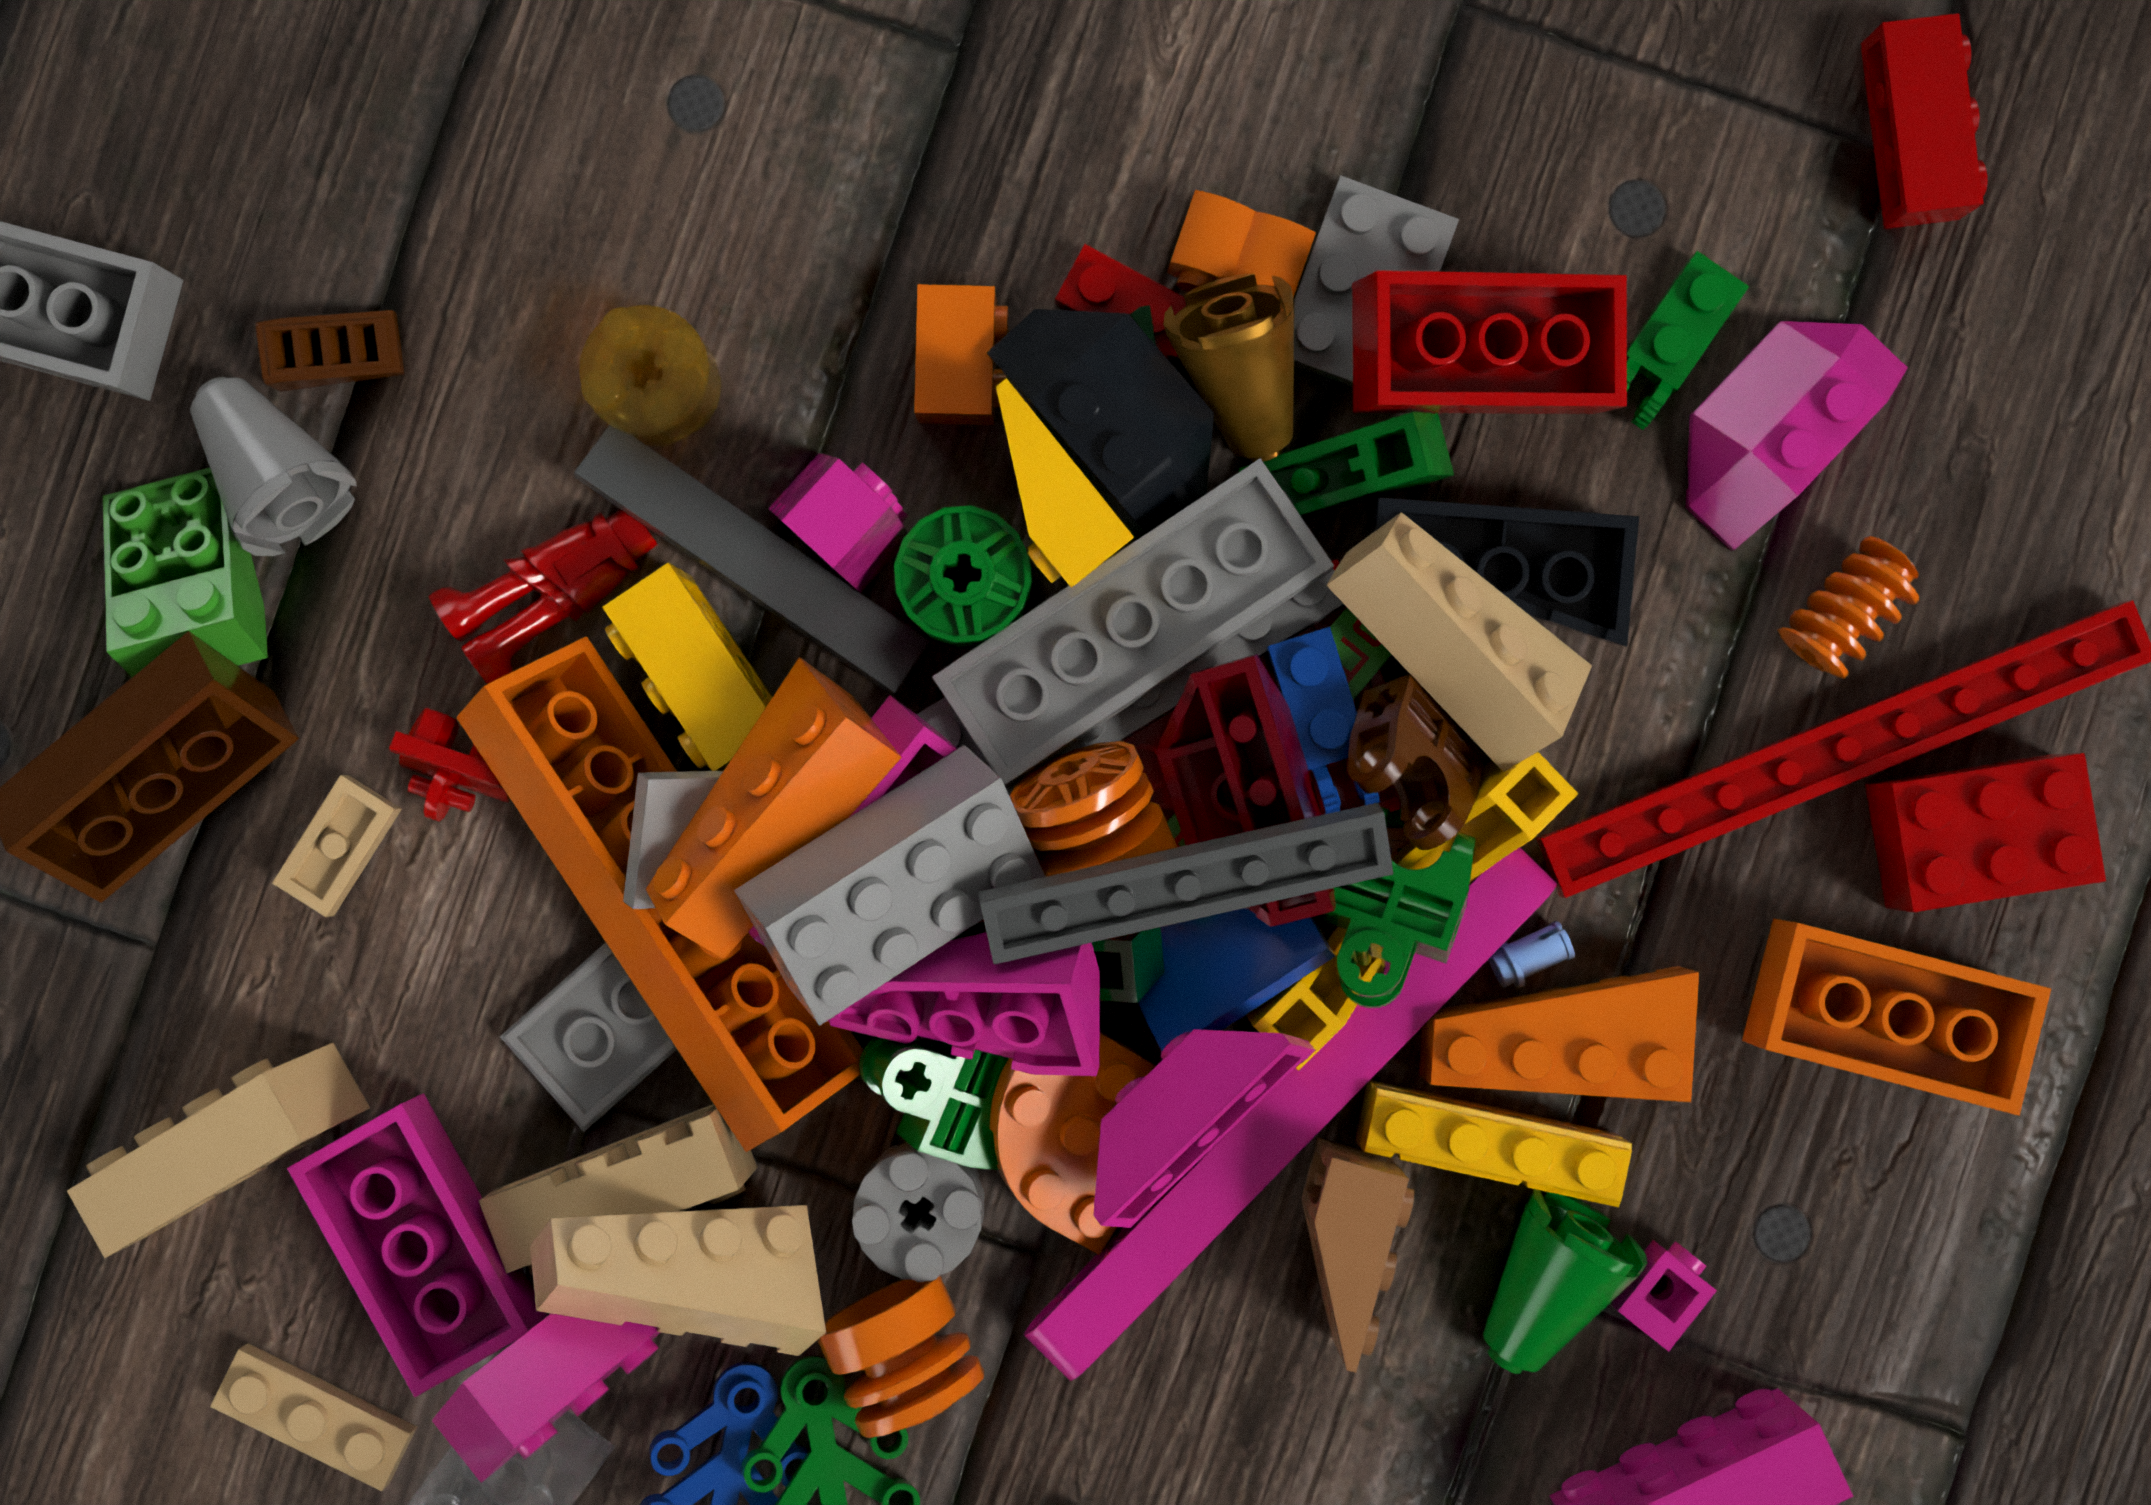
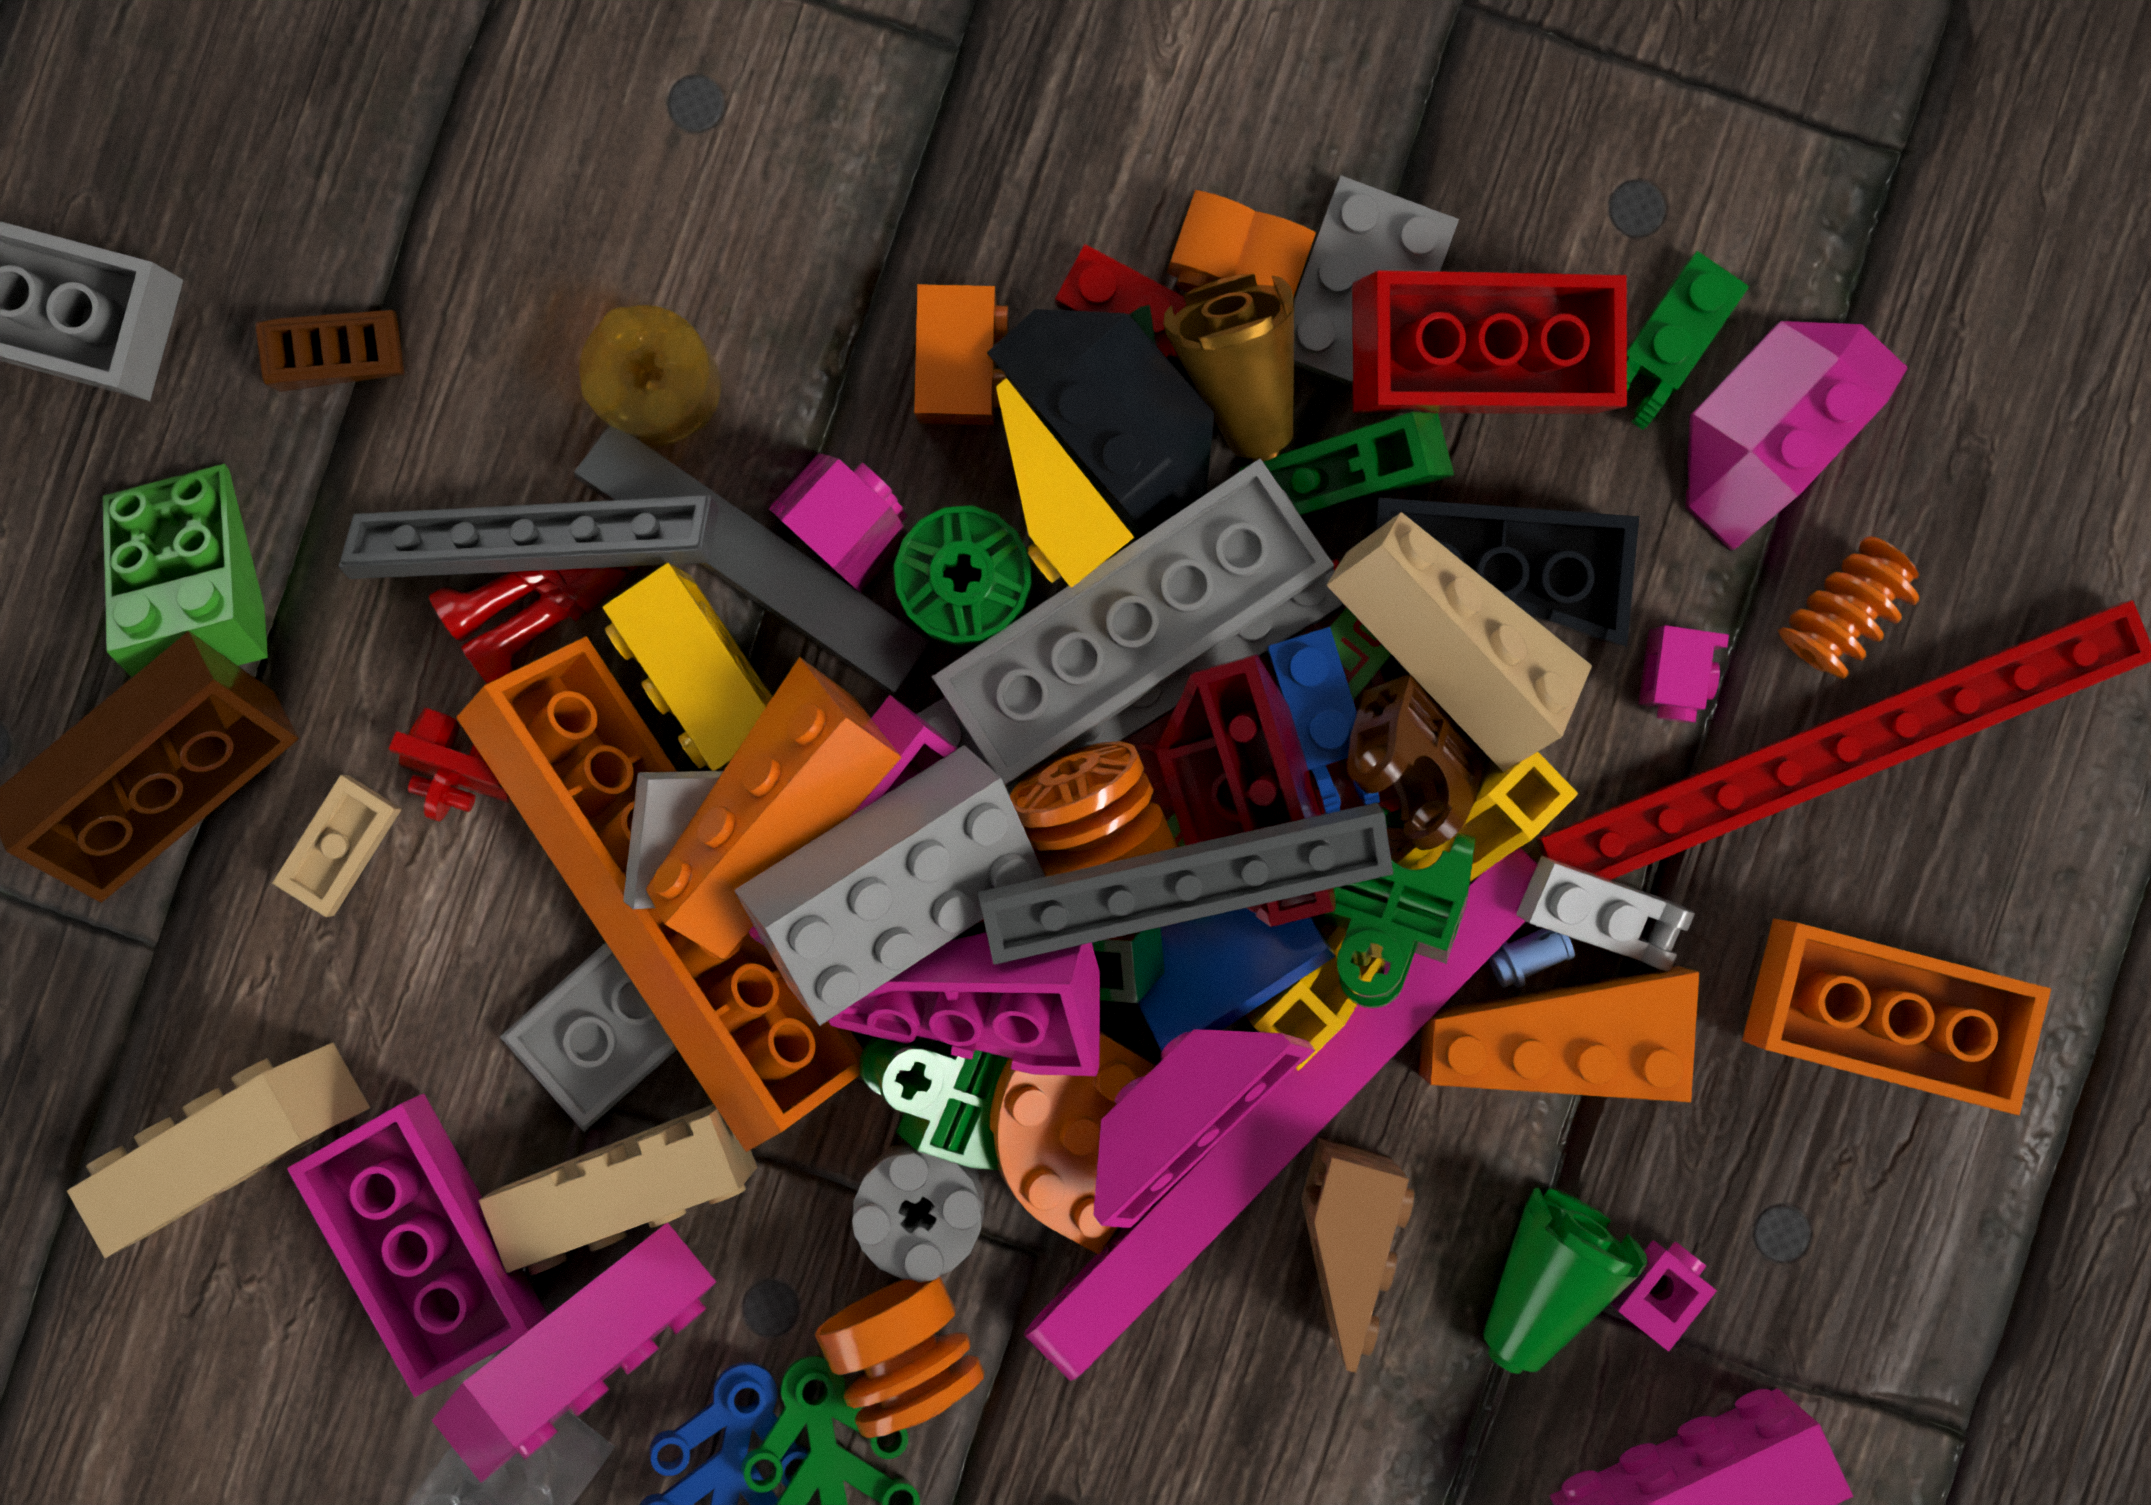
(267, 469): light grey cone -> none
(313, 1416): tan plate -> none
(530, 537): none -> dark grey tile
(696, 1272): tan wedge -> none
(1493, 1143): yellow brick -> none
(1603, 913): none -> light grey plate
(1680, 671): none -> dark pink brick
(1923, 121): red brick -> none
(1985, 832): red brick -> none

